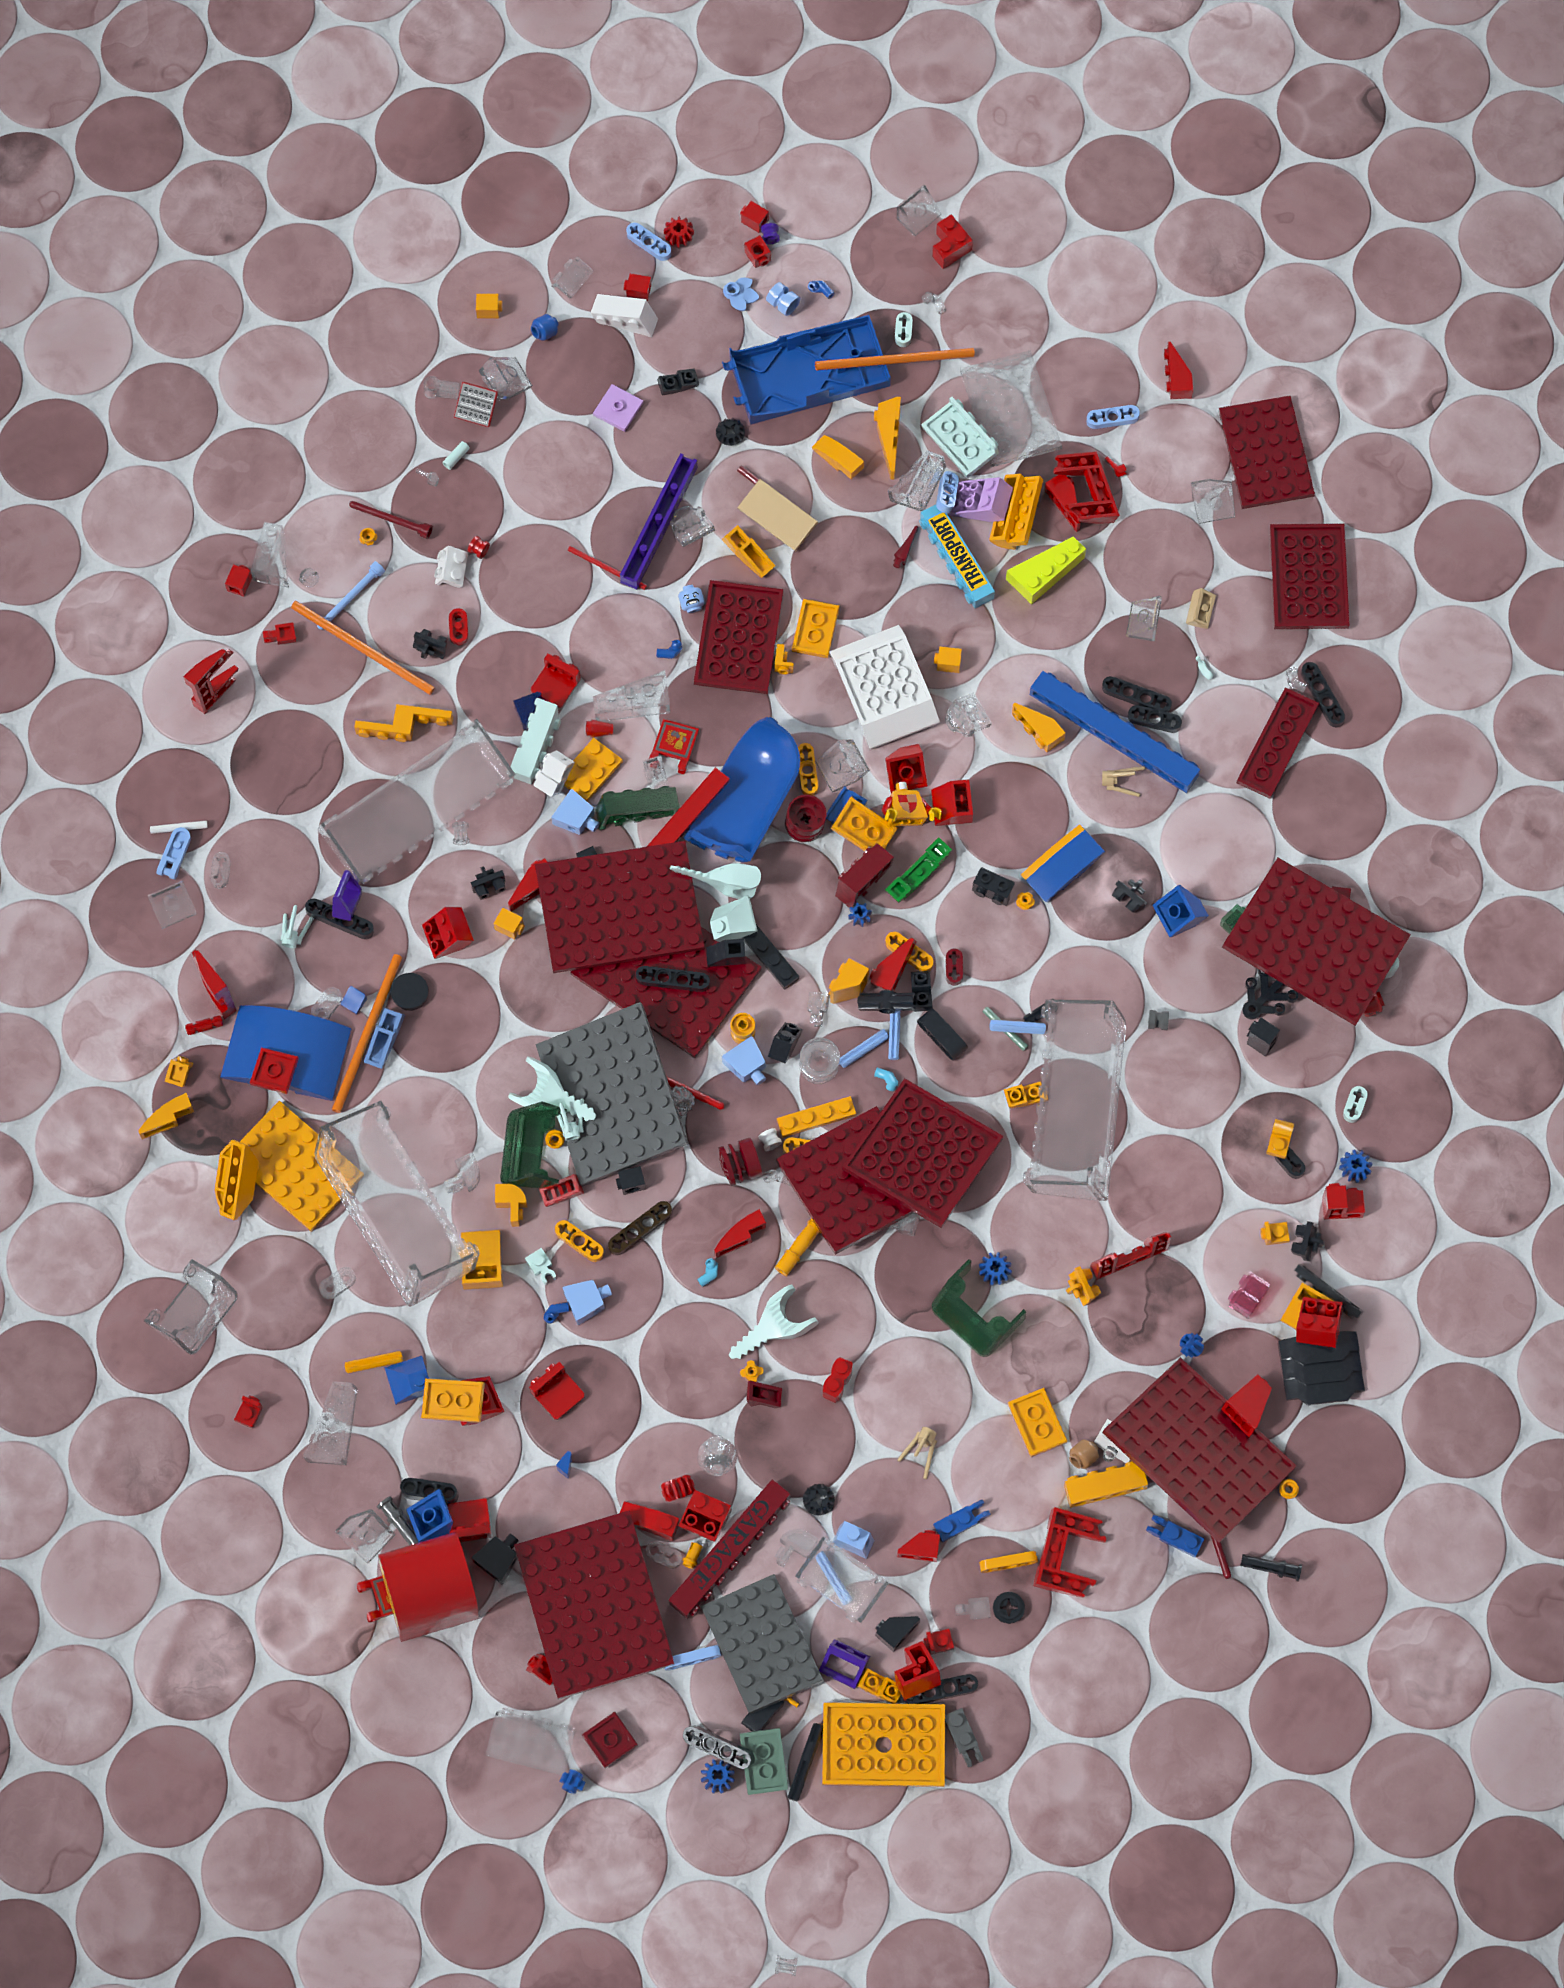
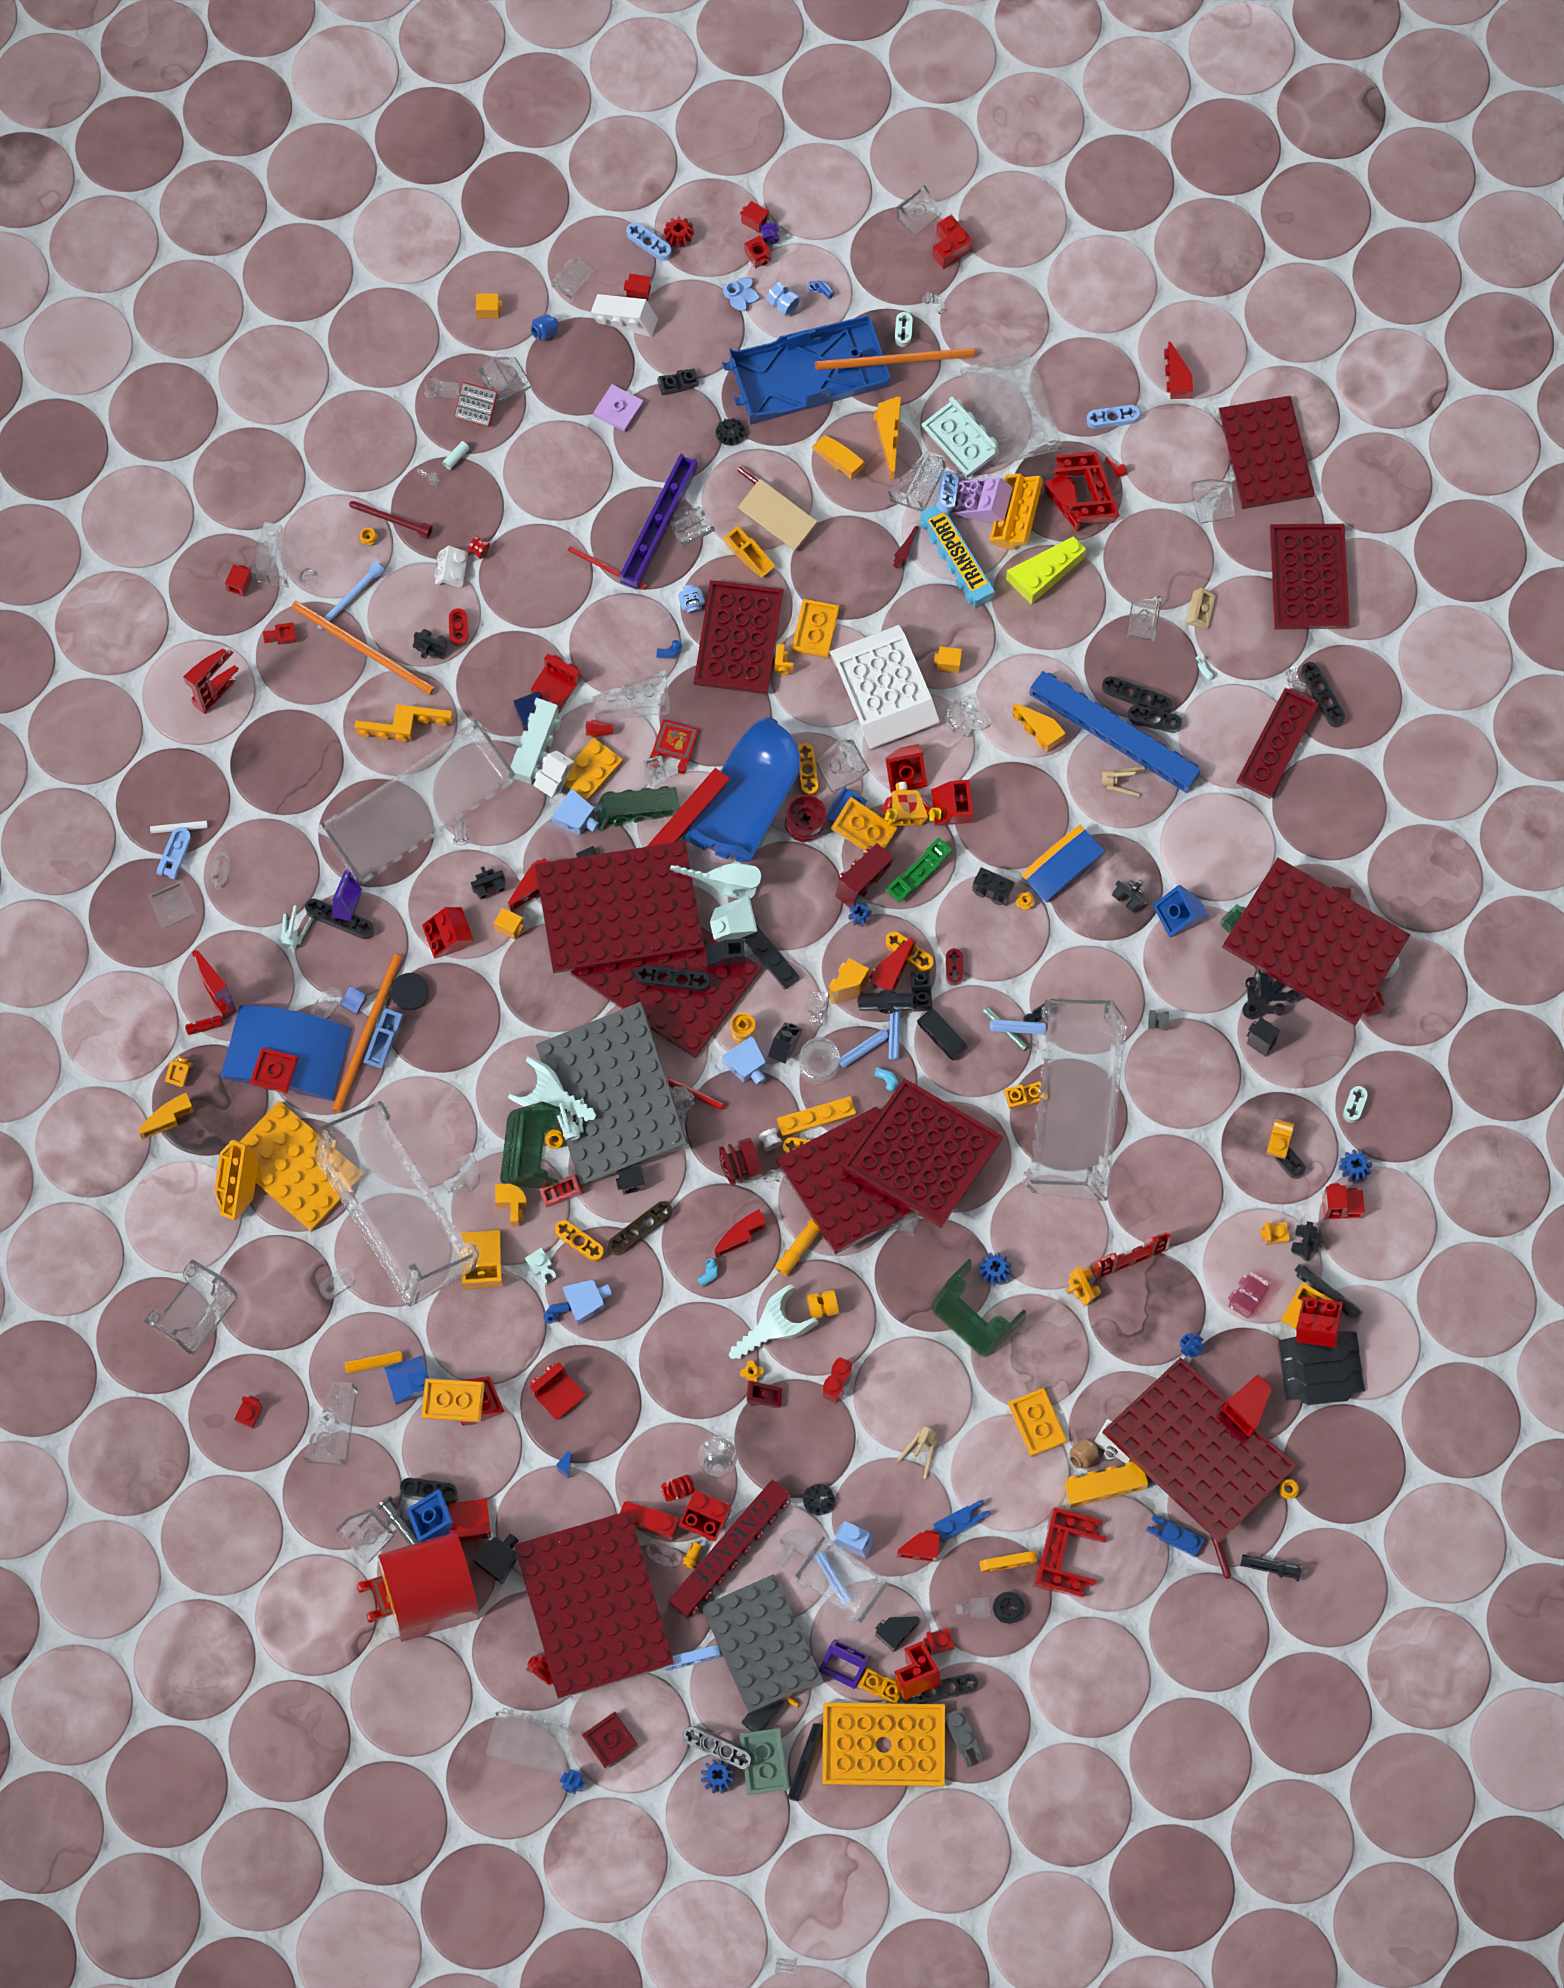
(829, 1303): none -> light orange wheel

